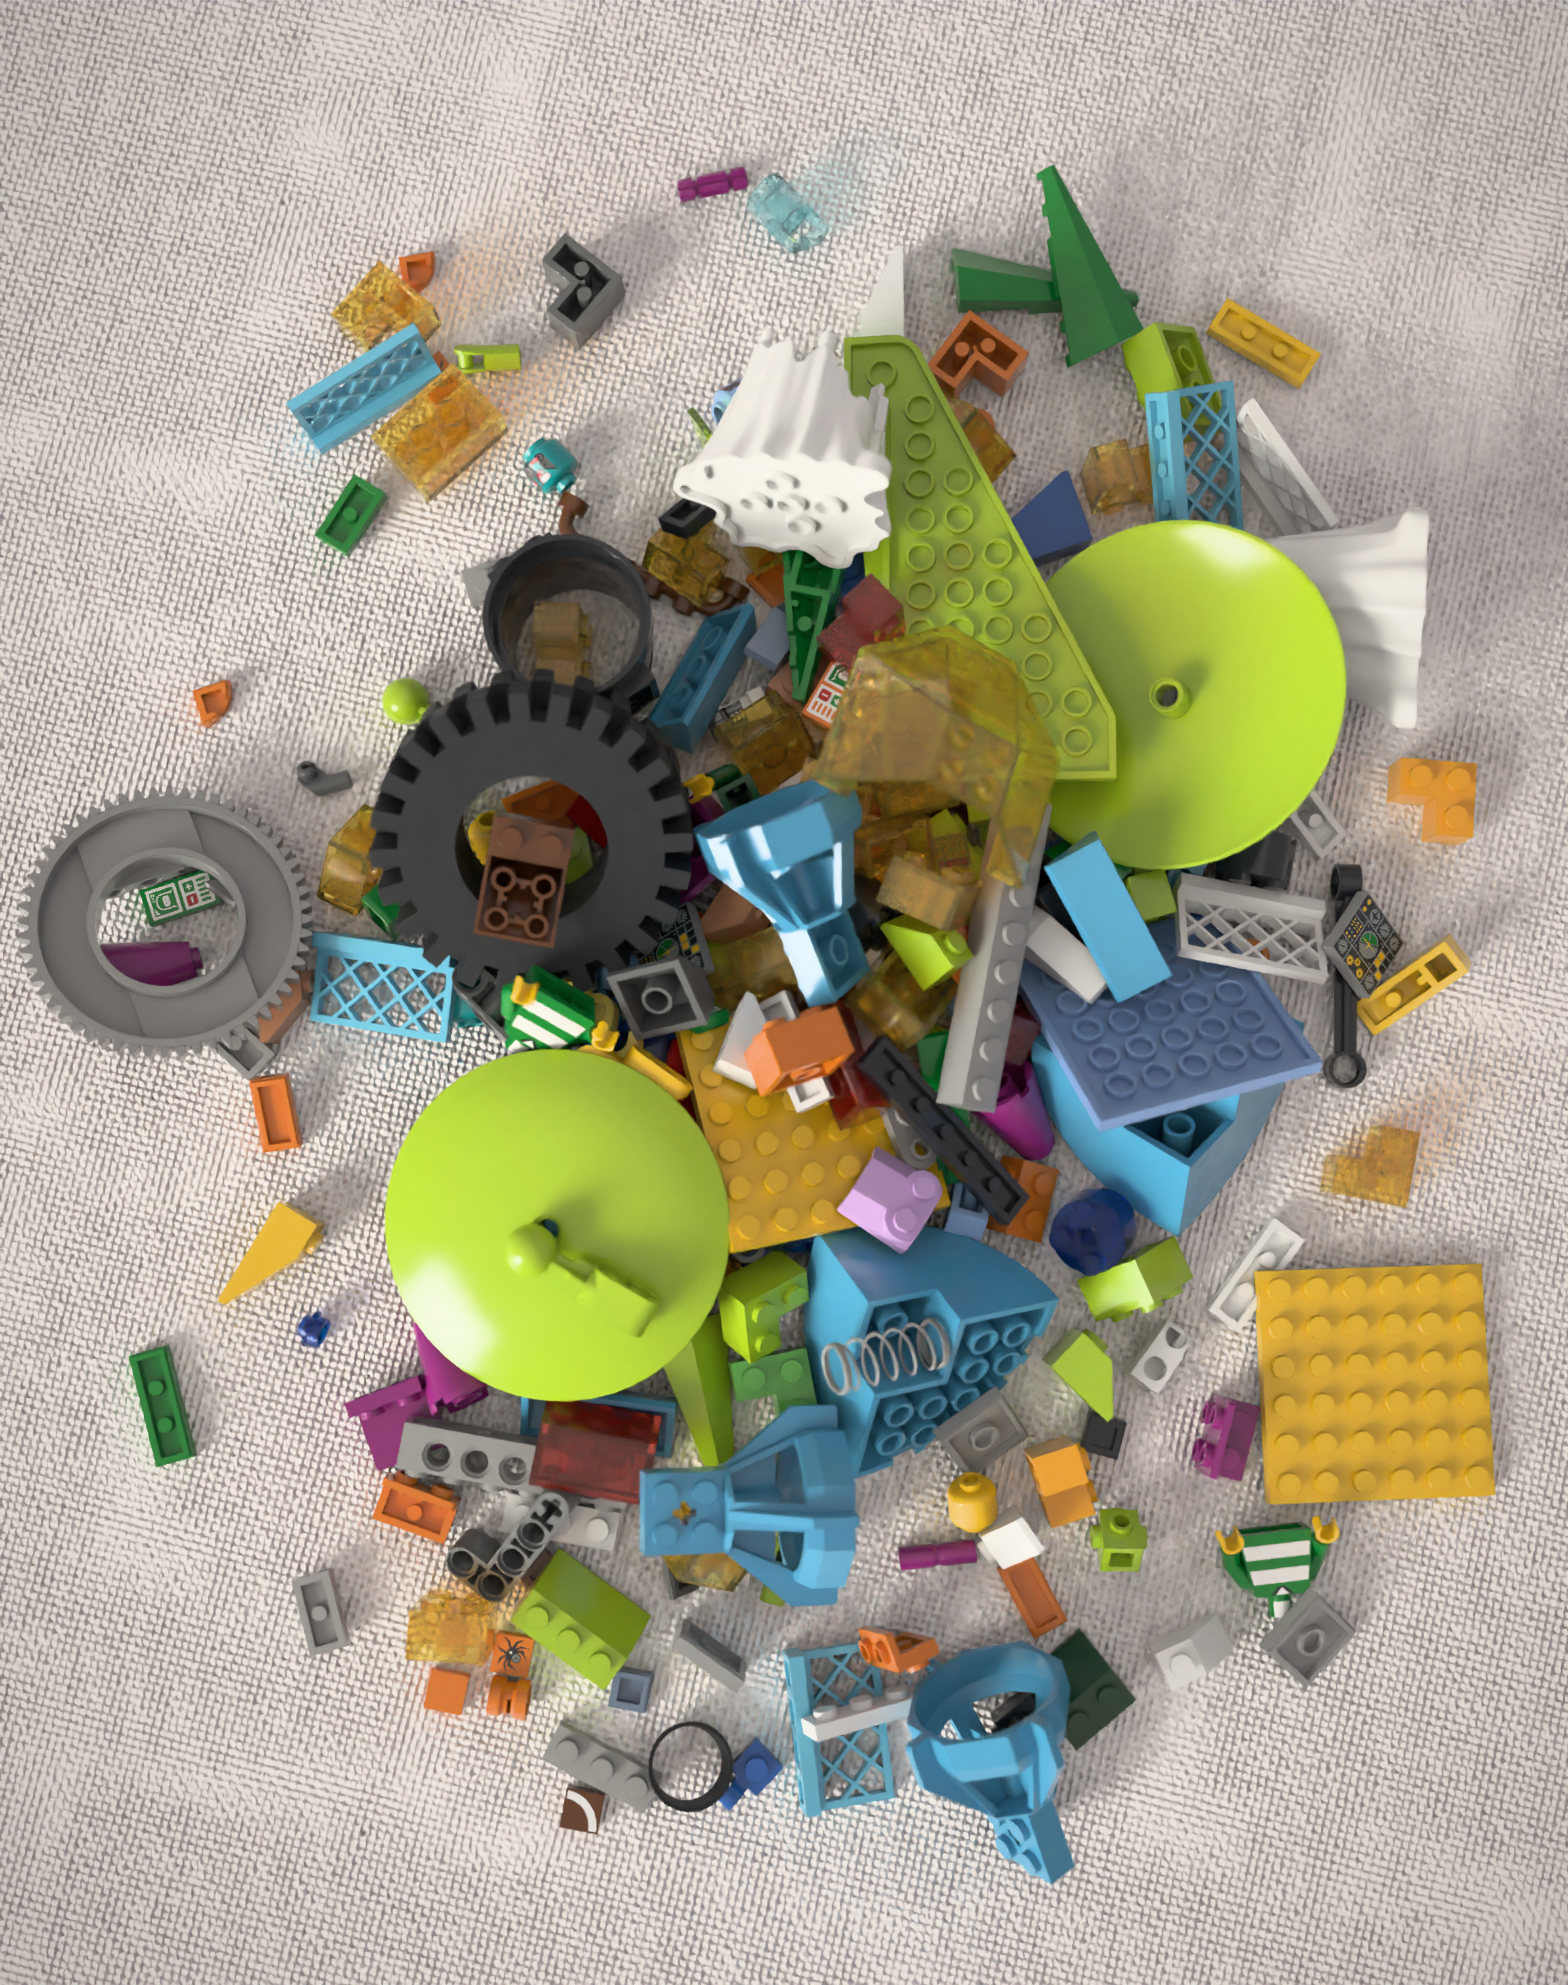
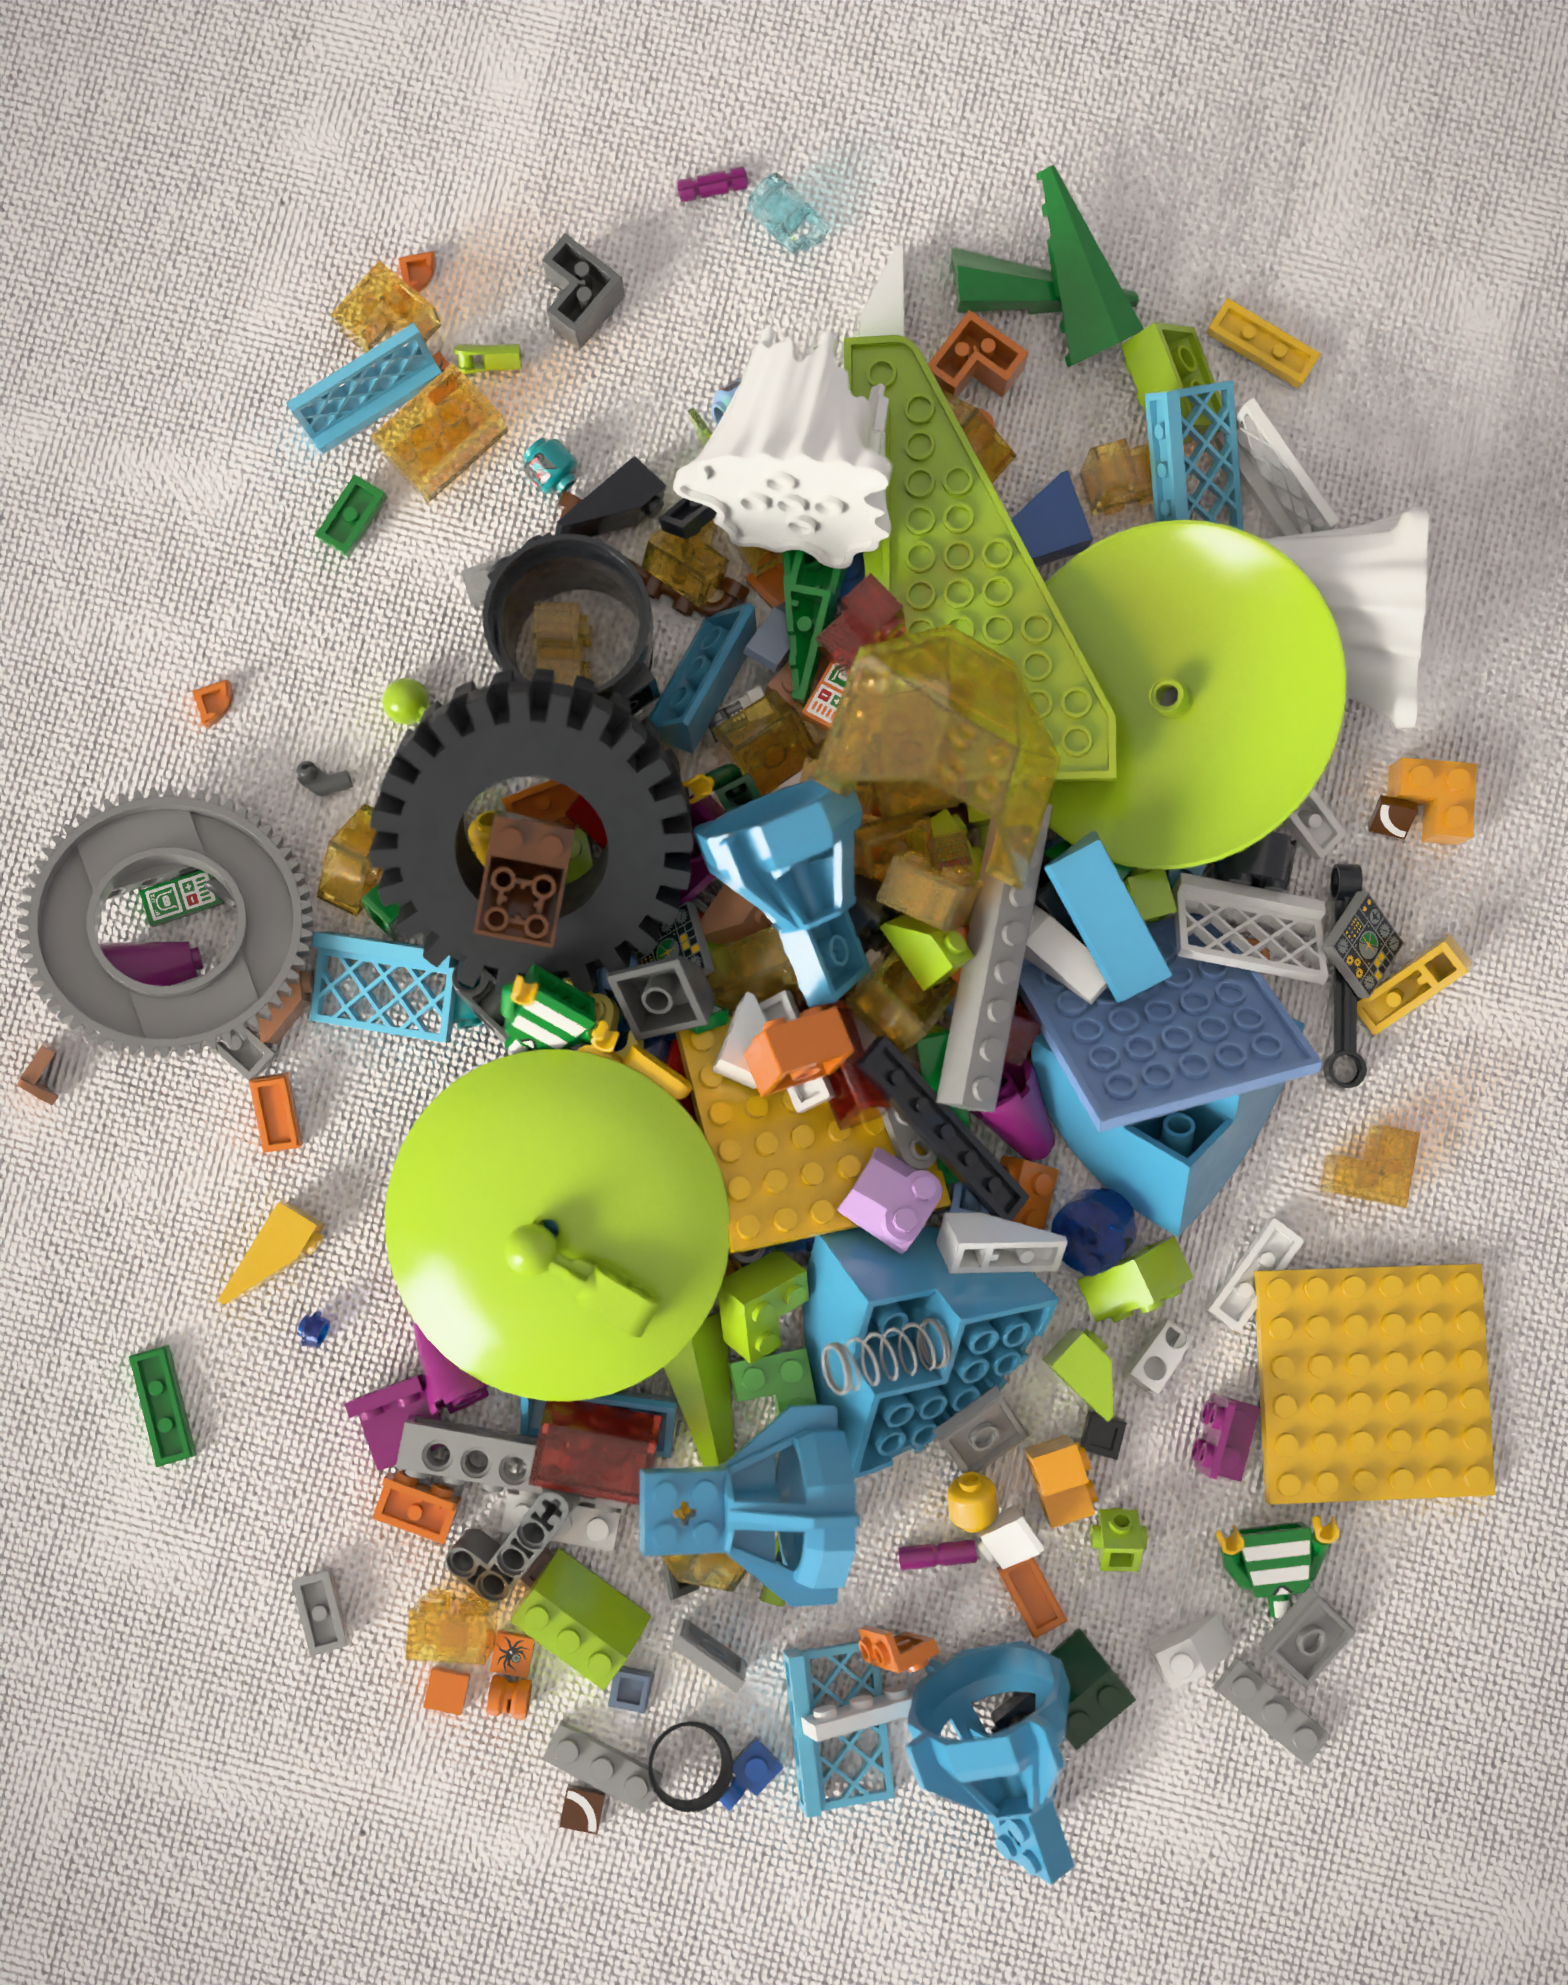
(30, 1076): none -> nougat tile
(616, 503): none -> black slope
(993, 1245): none -> white slope
(1272, 1711): none -> light grey plate
(1392, 817): none -> reddish brown tile

